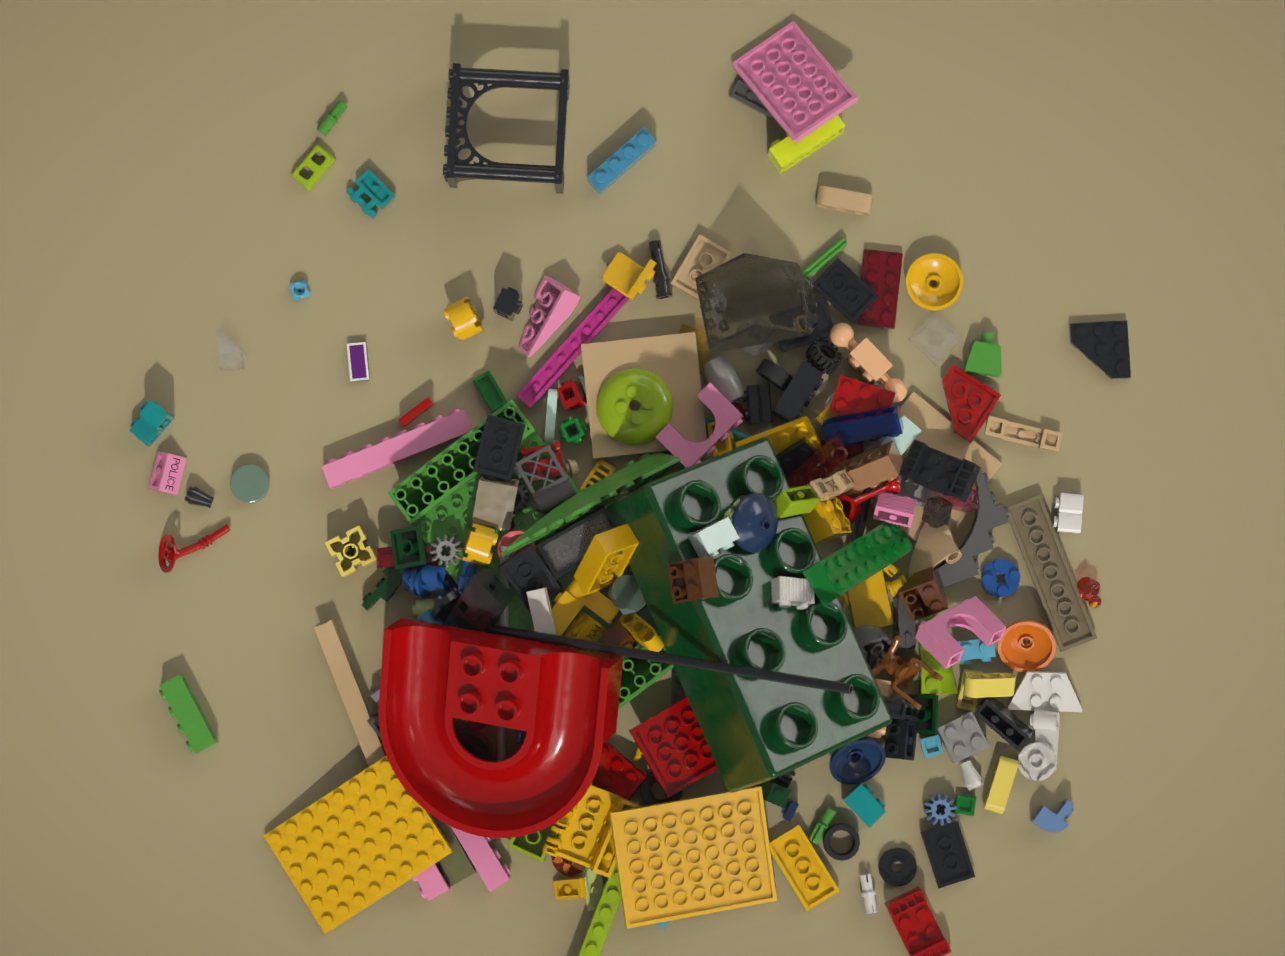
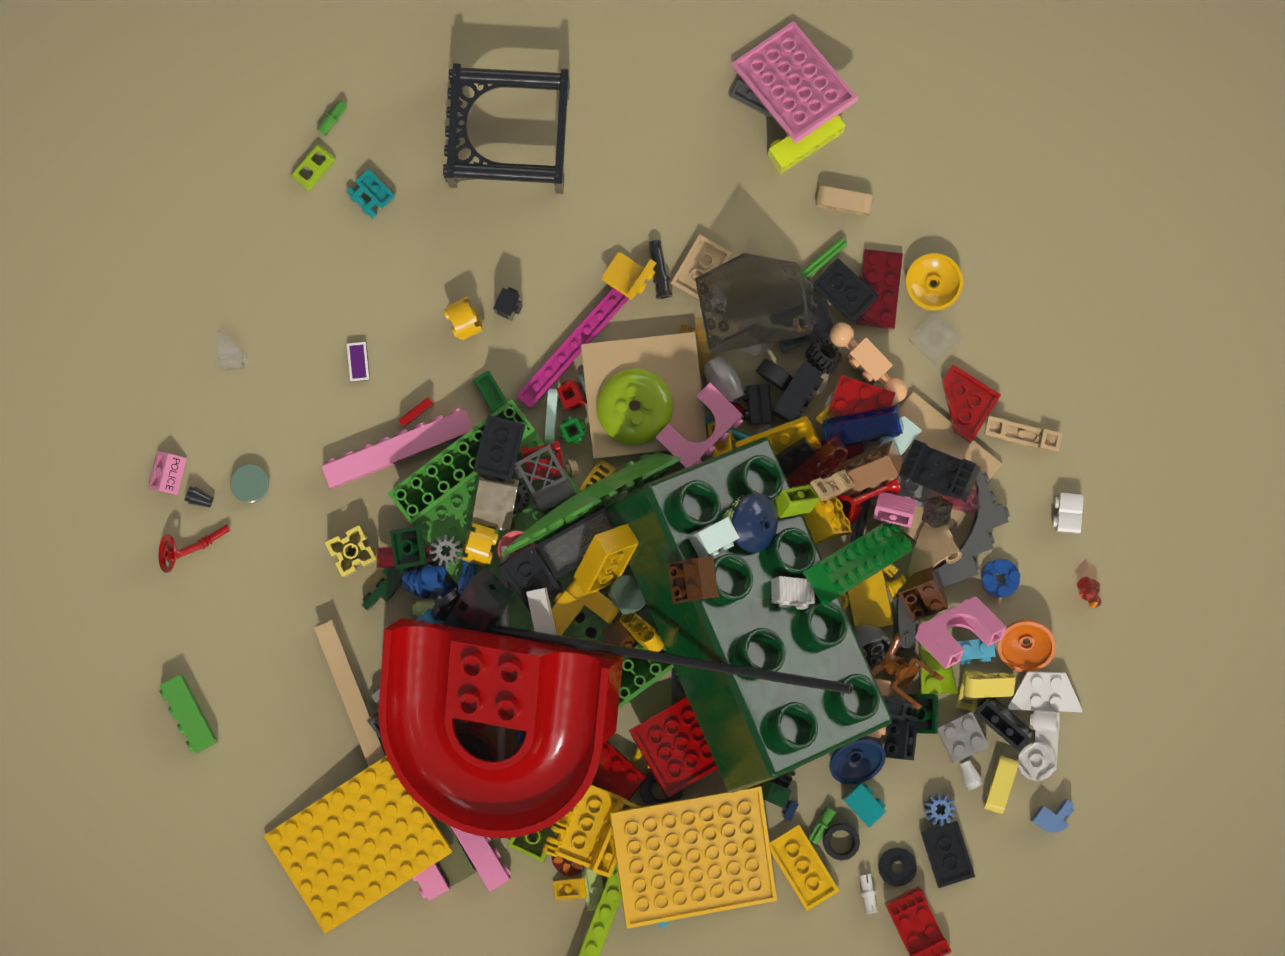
(151, 423): teal brick -> none
(299, 285): medium azure plate -> none
(552, 308): bright pink wedge -> none
(585, 628): yellow panel -> none
(621, 161): dark azure brick -> none
(931, 746): medium azure plate -> none
(965, 805): green tile -> none
(984, 357): bright green torso -> none
(1050, 573): dark tan plate -> none
(1104, 345): black plate -> none

